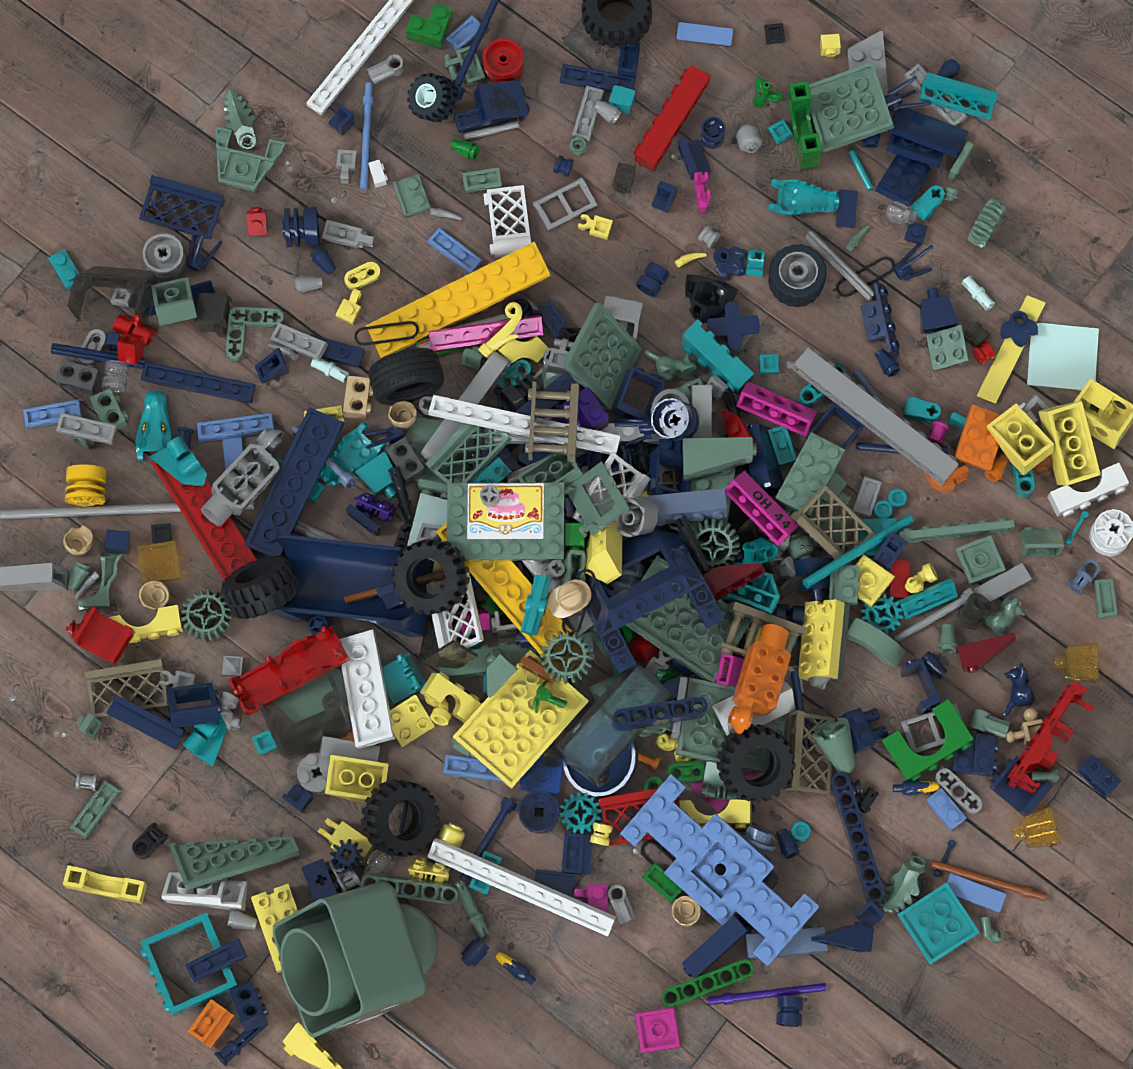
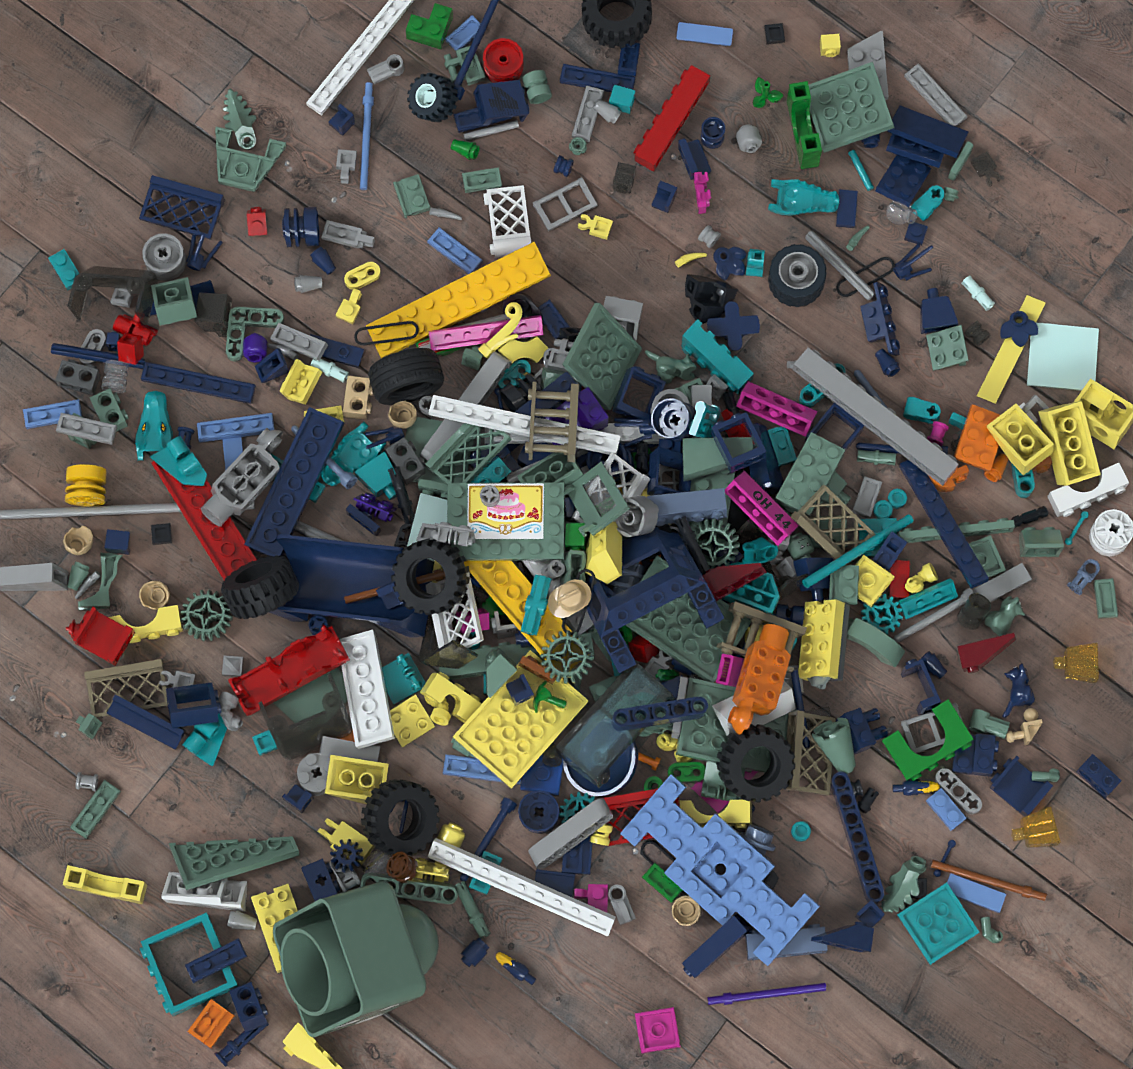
(150, 840): black piece -> none
(159, 562): clear yellow plate -> none
(255, 347): none -> dark purple head
(300, 382): none -> light yellow bracket
(376, 169): white piece -> none
(402, 867): none -> reddish brown wheel
(462, 534): none -> light grey hinge
(520, 690): none -> dark blue panel
(537, 87): none -> sand green wheel
(570, 833): none -> light grey beam
(653, 278): dark blue wheel -> none
(700, 425): none -> teal plate
(714, 976): green beam -> none
(743, 460): none -> dark blue window
(769, 363): teal tile -> none
(780, 131): teal tile -> none
(787, 844): dark blue cone -> none
(789, 1011): dark blue wheel -> none
(876, 457): none -> sand green pin
(893, 100): dark blue plant -> none
(945, 524): none -> dark blue plate
(948, 641): sand green cone -> none
(949, 69): dark blue cone -> none
(974, 95): teal fence -> none
(983, 353): red wheel -> none
(986, 222): sand green gear -> none
(1030, 516): none -> black axle
(1039, 753): red piece -> none

